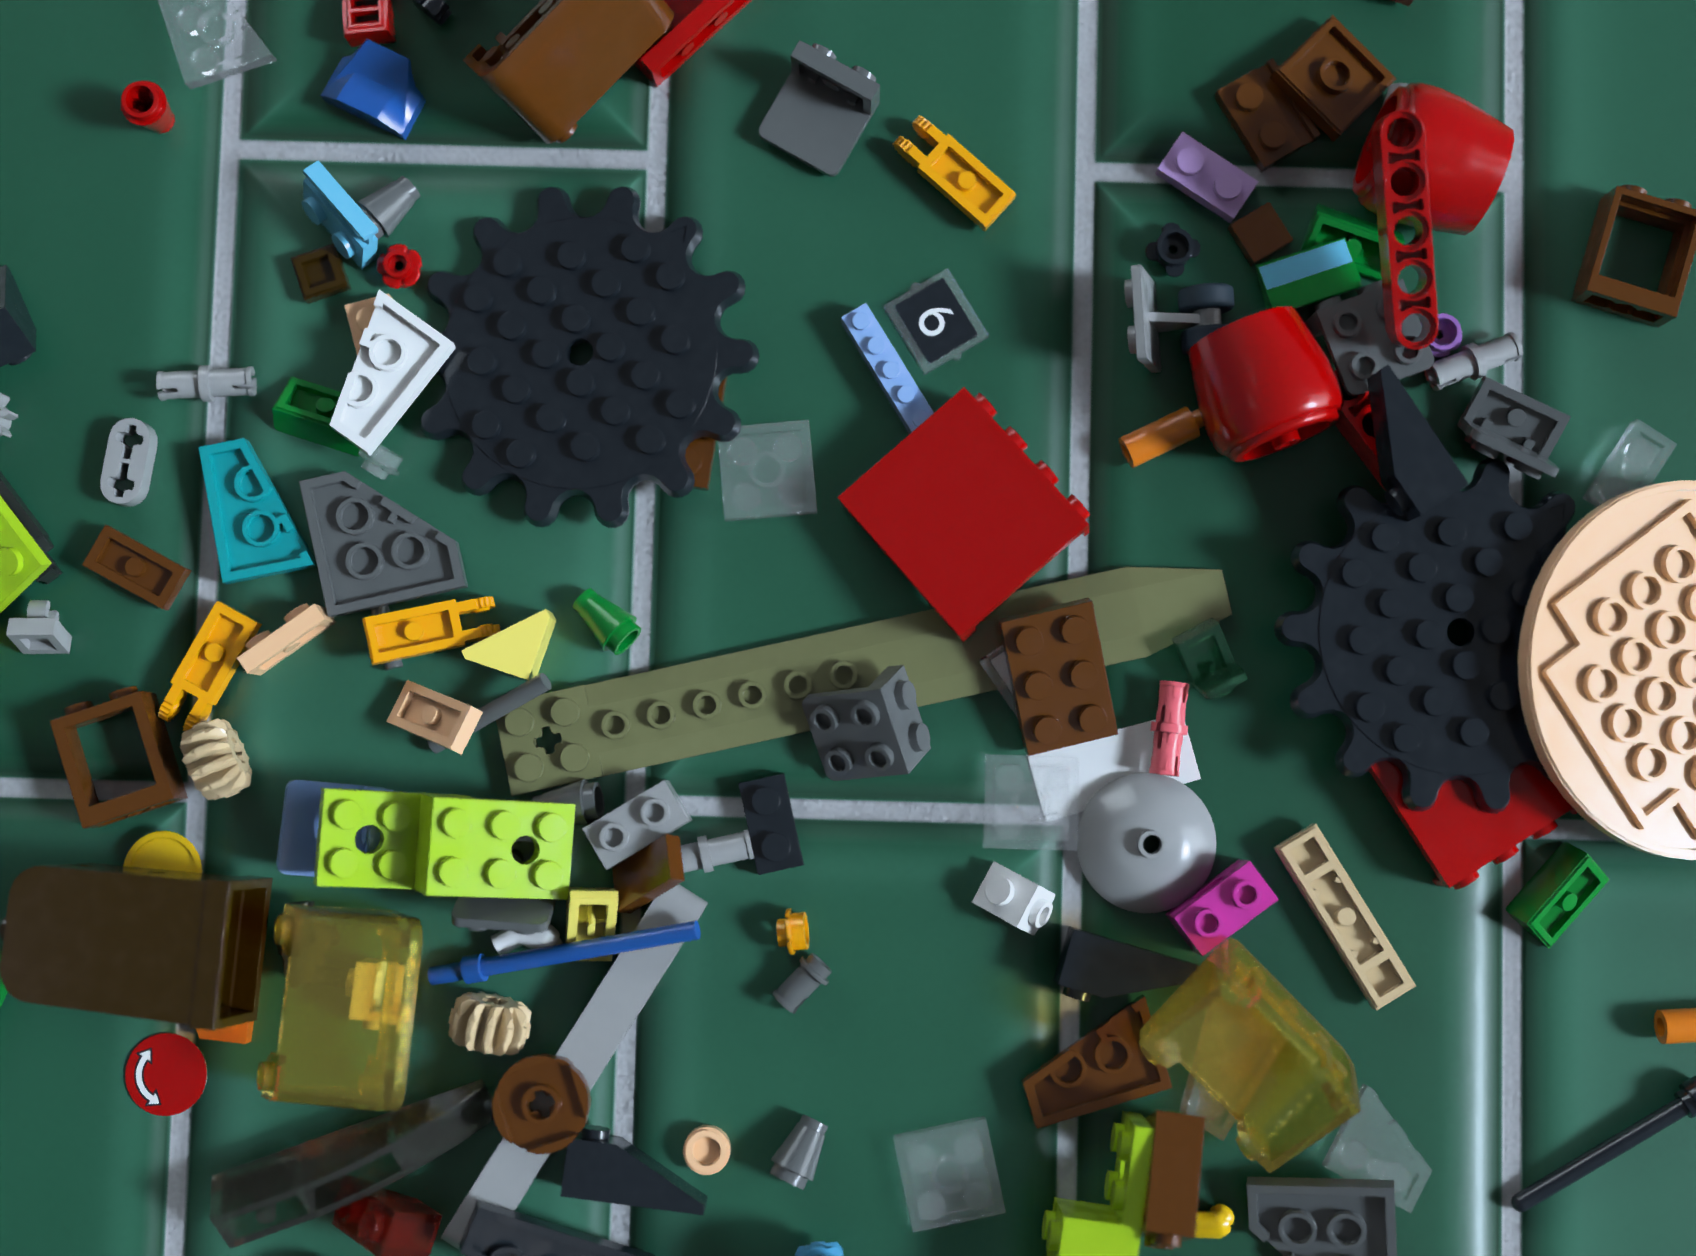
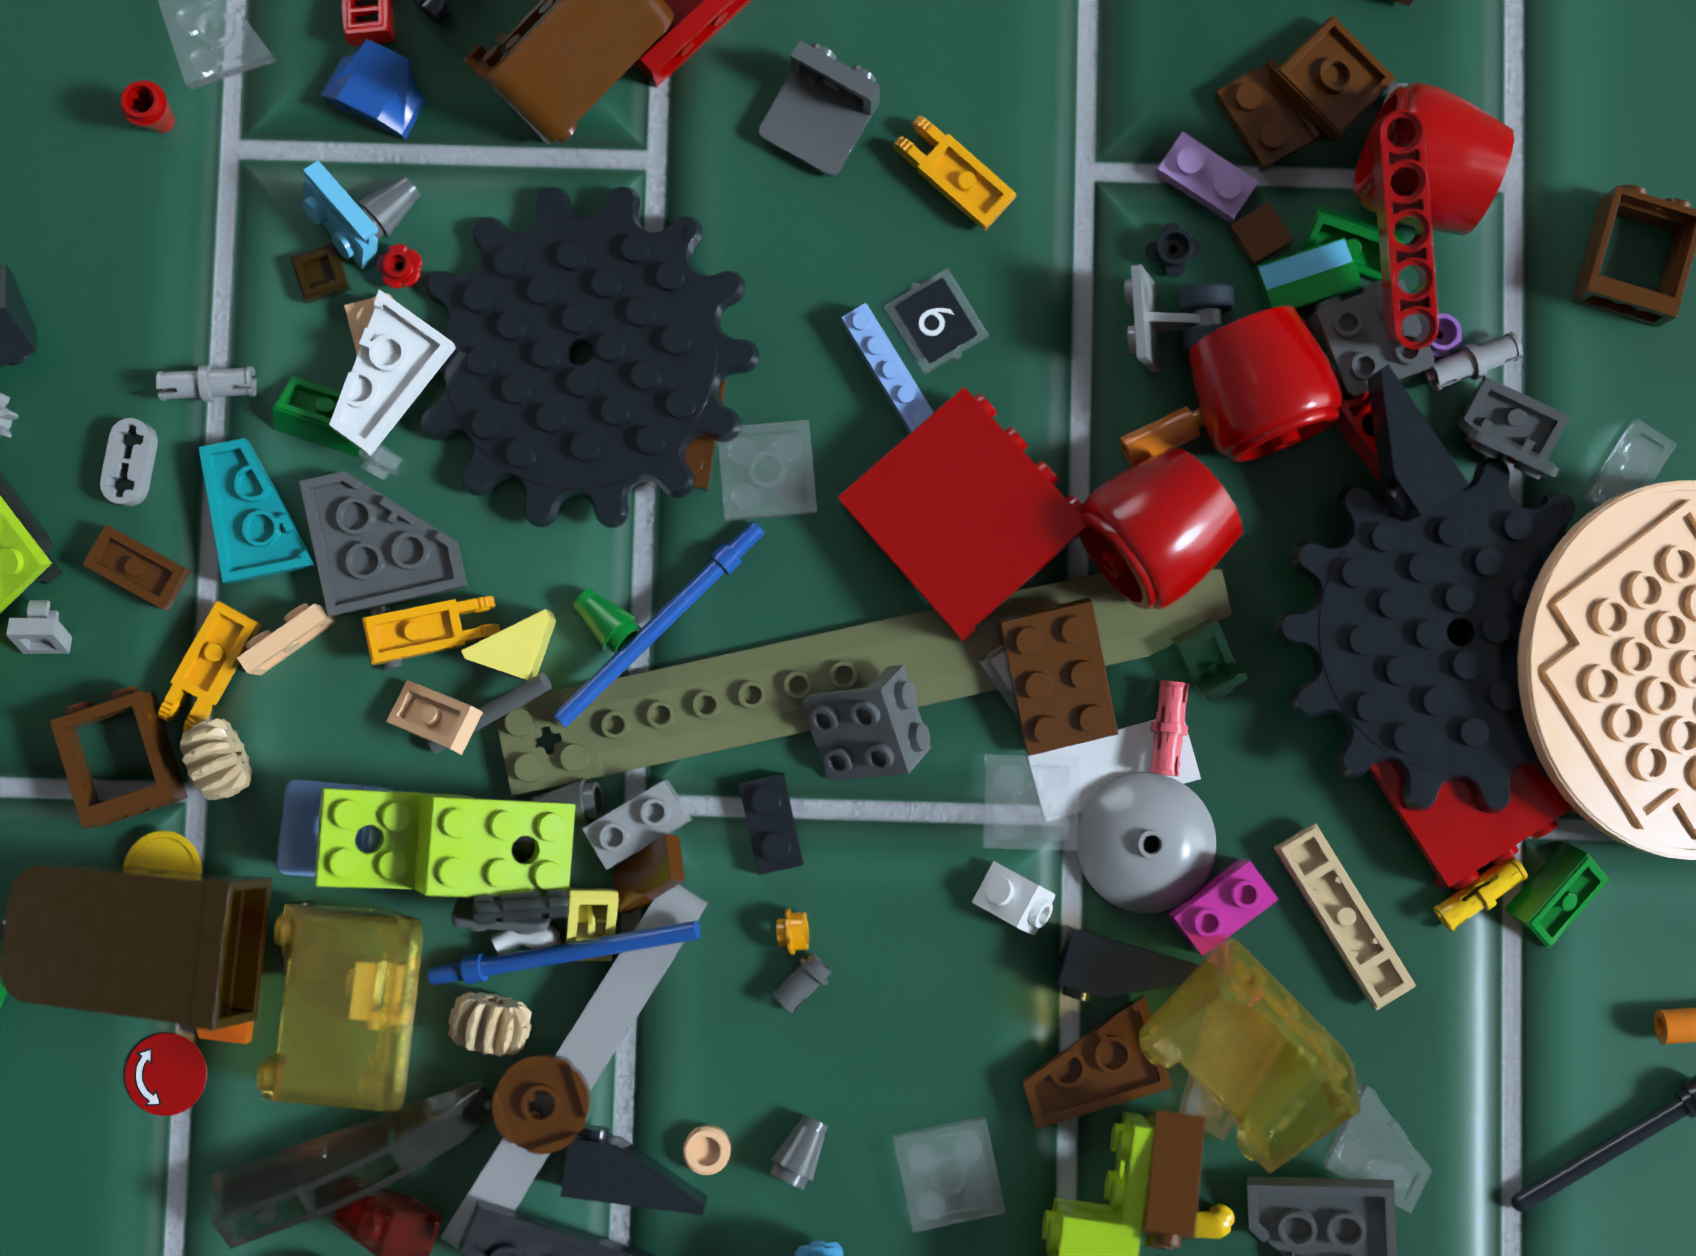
(520, 907): none -> pearl dark grey axle
(716, 851): light grey pin -> none
(723, 560): none -> blue bar
(1159, 528): none -> red piece
(1480, 893): none -> yellow pin

